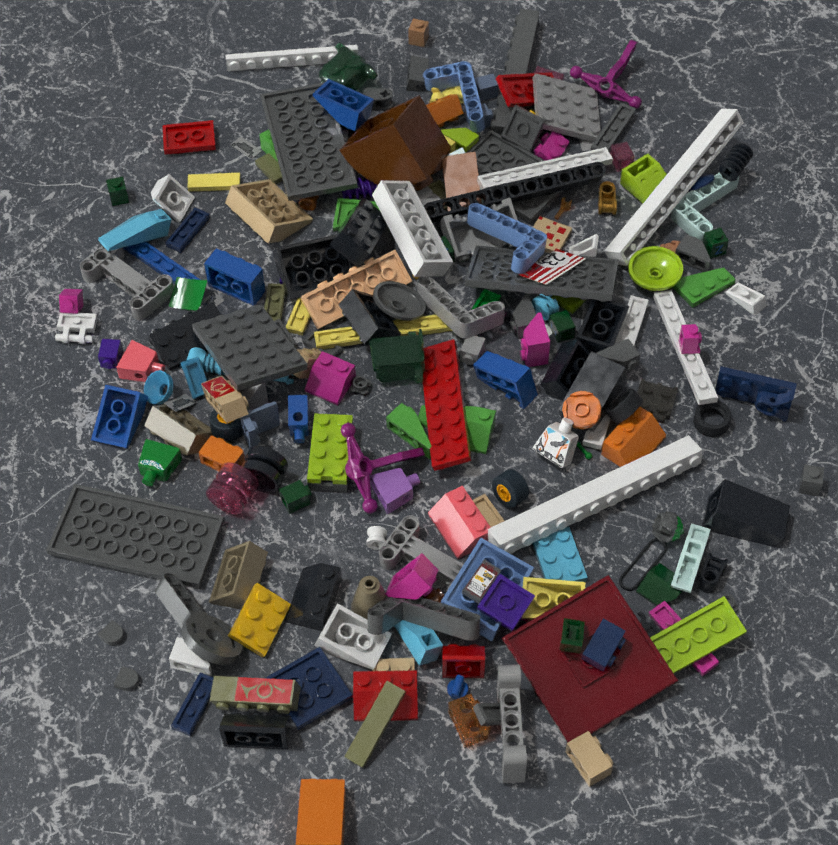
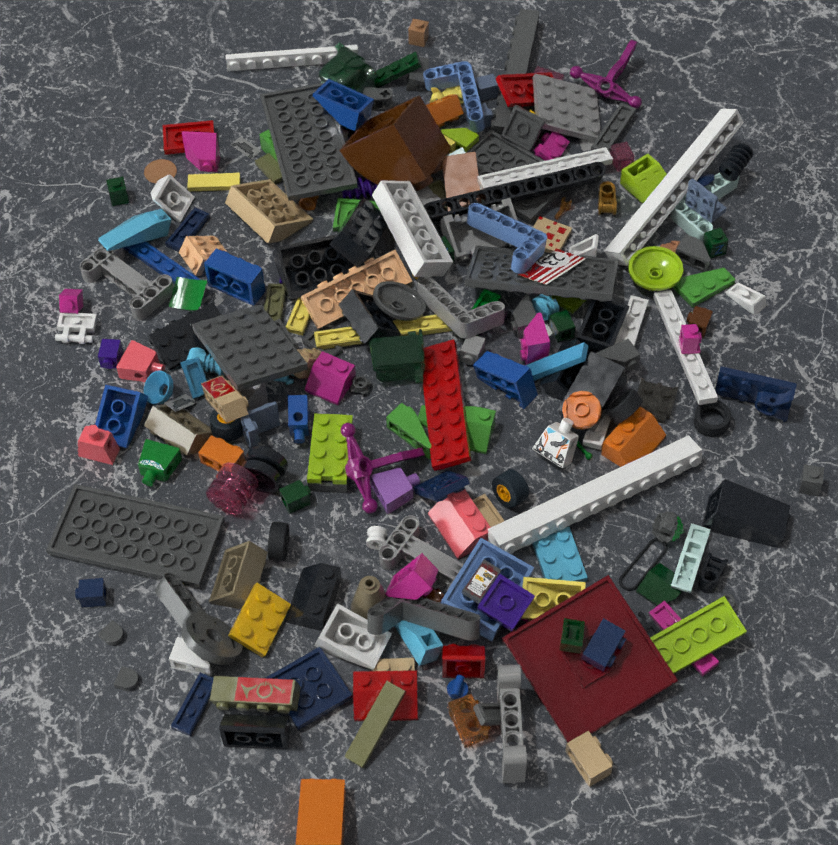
(91, 592): none -> dark blue brick
(97, 445): none -> coral torso
(158, 169): none -> medium nougat sticker
(197, 250): none -> light nougat bracket
(202, 150): none -> dark pink slope
(278, 541): none -> black tyre
(397, 69): none -> dark green plate
(441, 485): none -> dark blue plate
(559, 361): none -> dark azure tile
(701, 318): none -> reddish brown brick
(703, 201): none -> sand blue bracket

